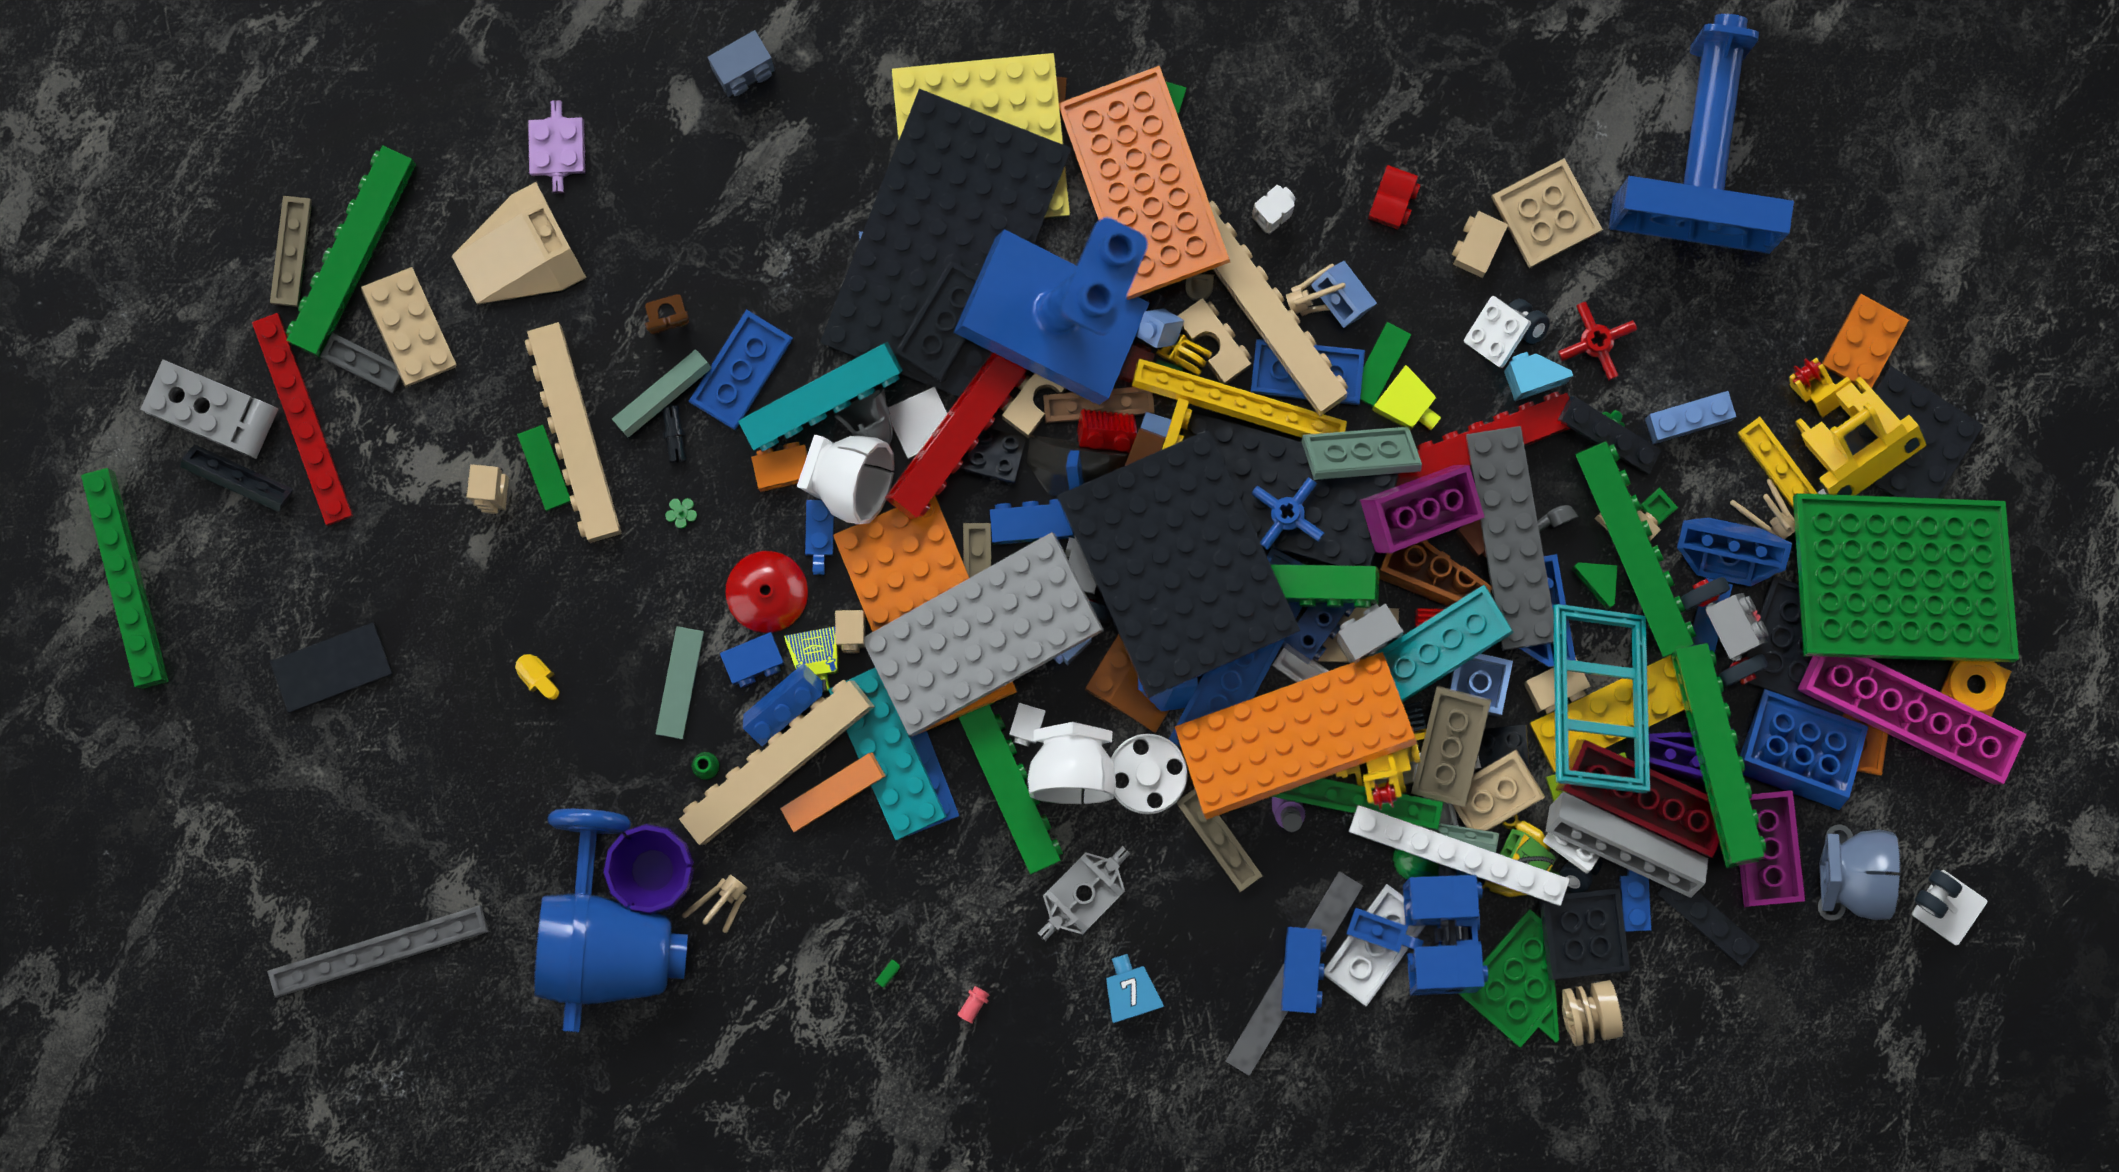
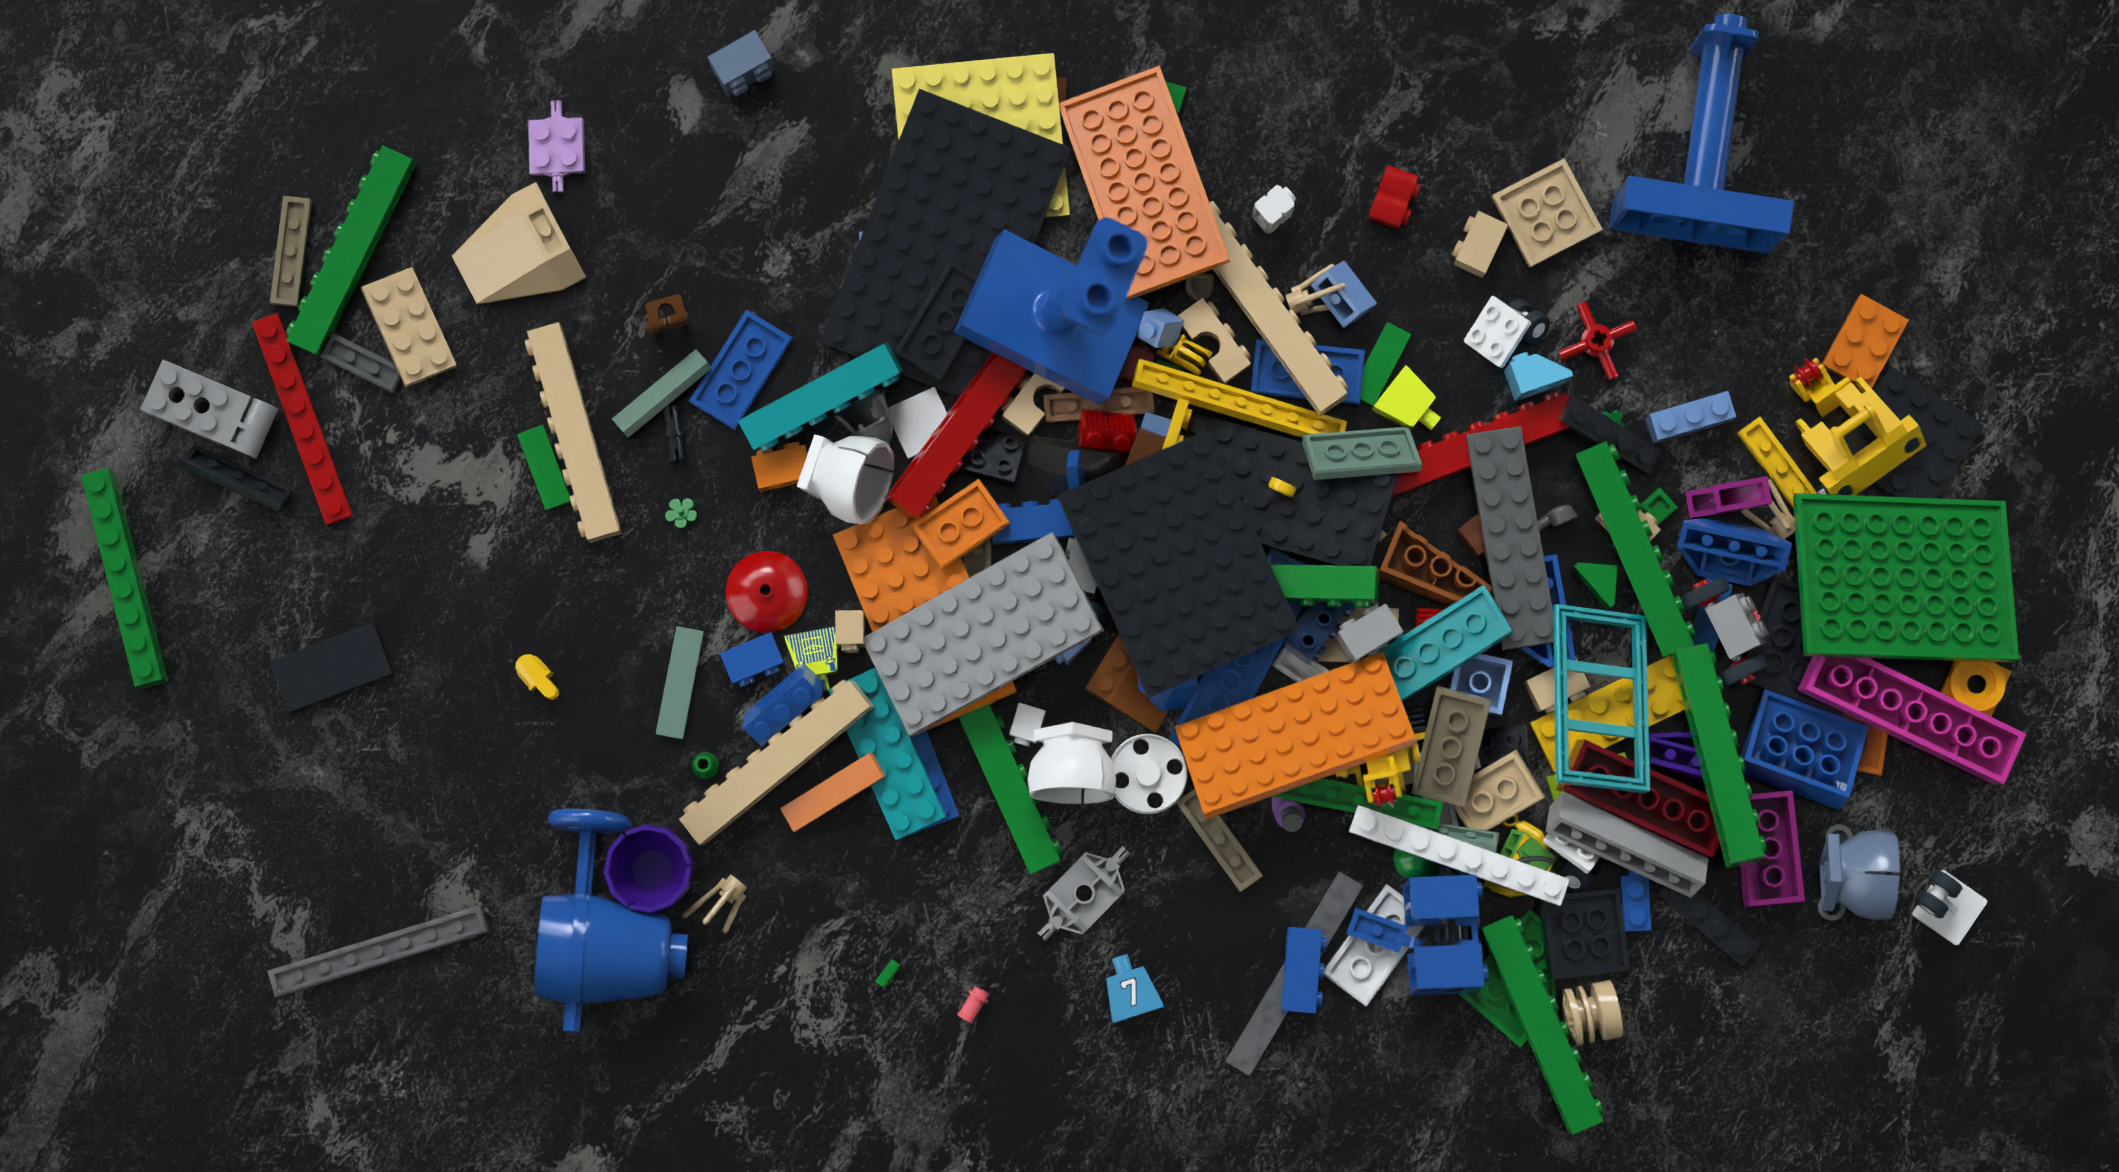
(487, 488): tan arch -> none
(819, 534): blue plate -> none
(960, 524): none -> orange tile
(1282, 487): none -> yellow tile
(1289, 523): blue bar -> none
(1422, 508): magenta brick -> none
(1541, 1024): none -> green brick
(1728, 498): none -> magenta slope

